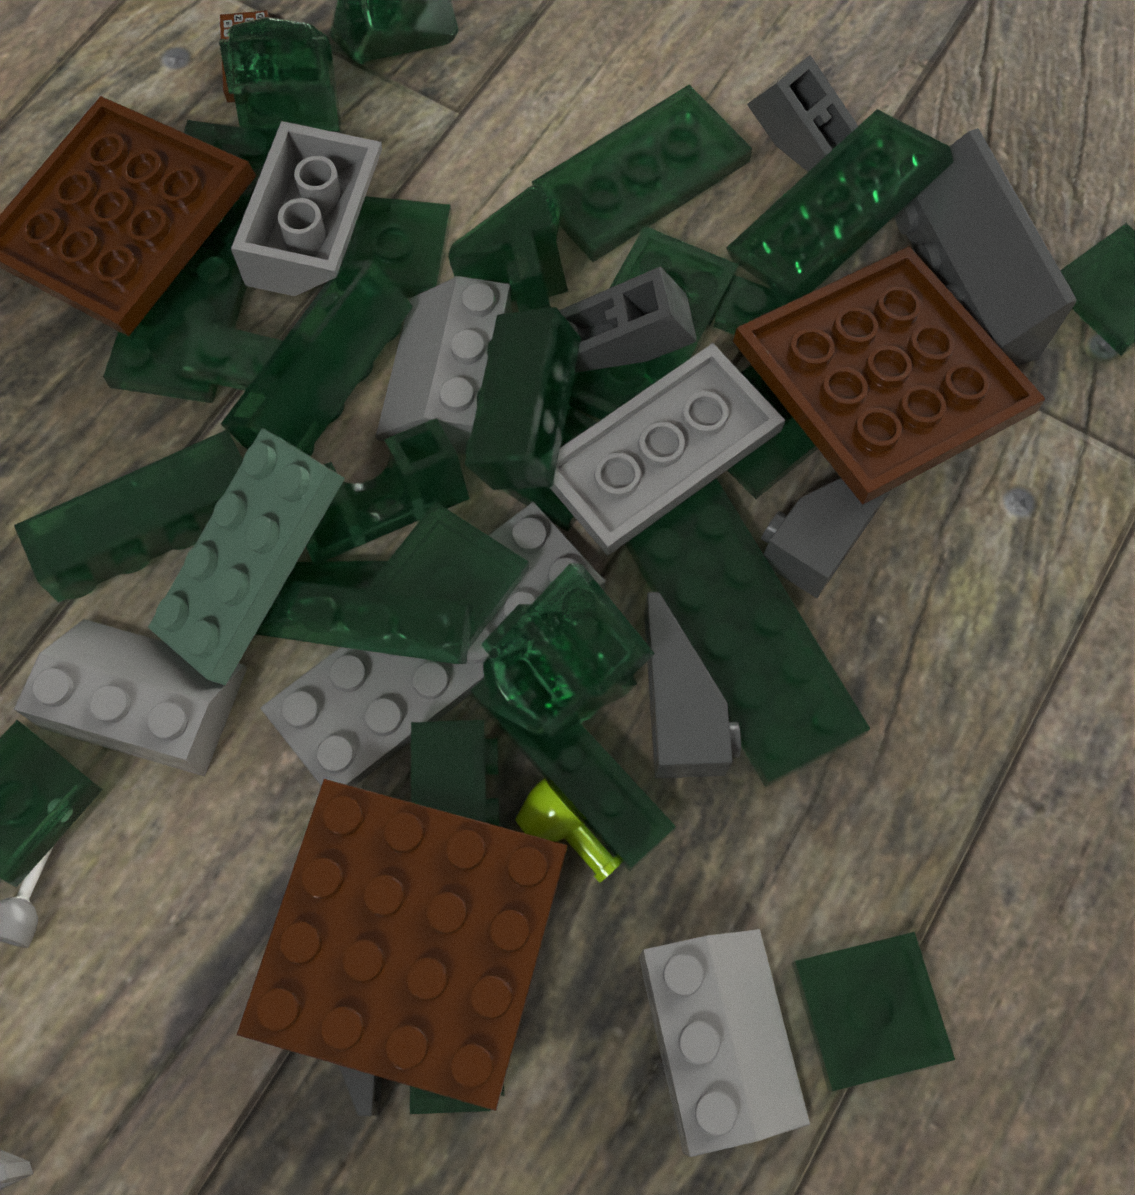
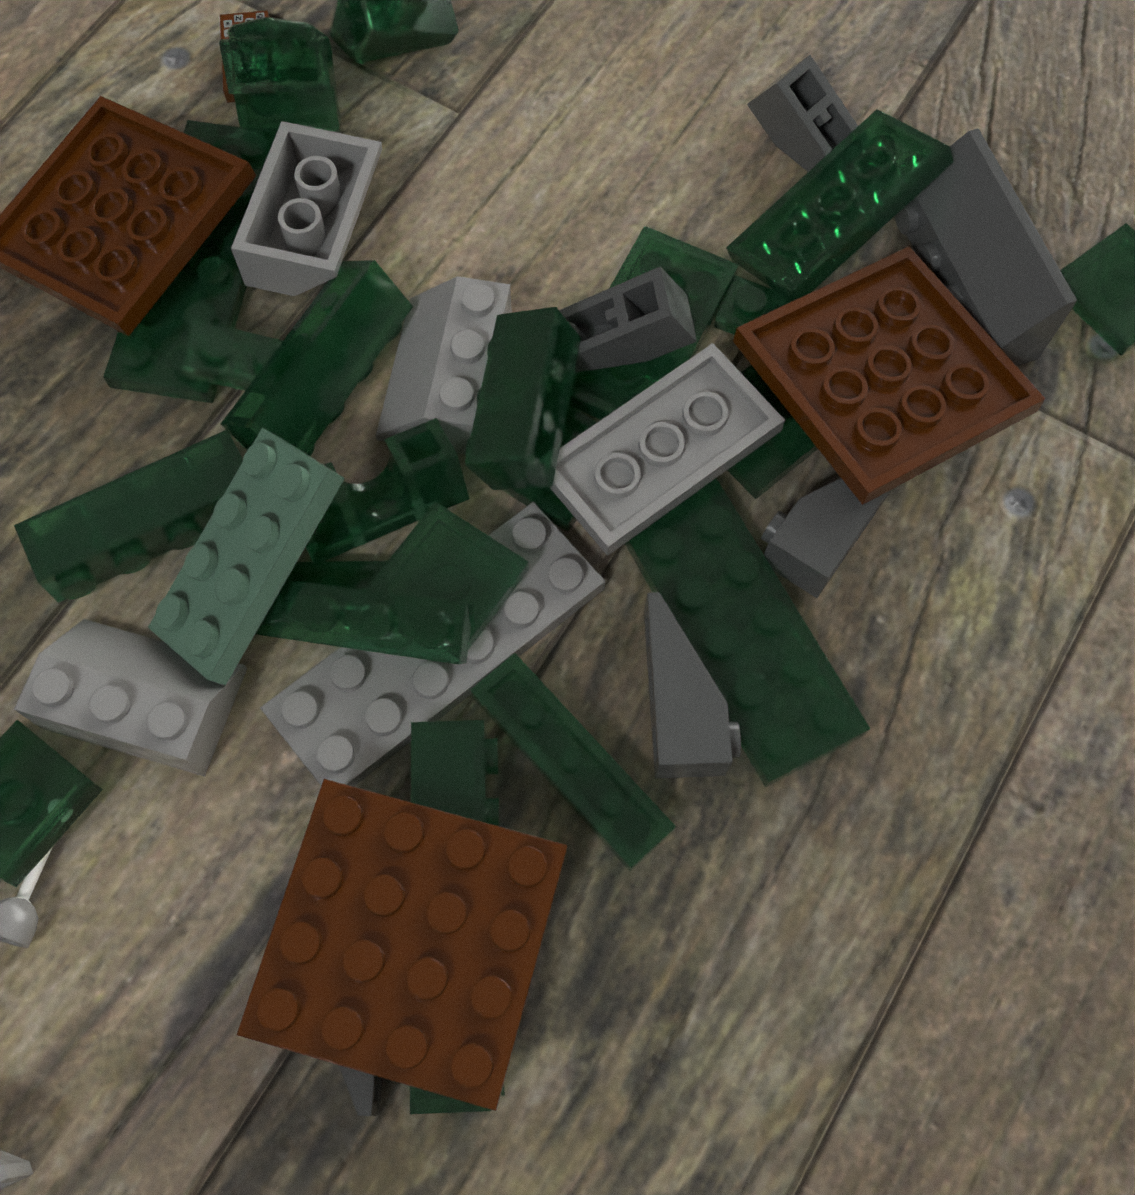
(404, 240): clear green tile -> none
(516, 249): clear green piece -> none
(552, 818): lime bar -> none
(562, 656): clear green piece -> none
(644, 171): clear green plate -> none
(722, 1041): light grey slope -> none
(872, 1011): clear green tile -> none

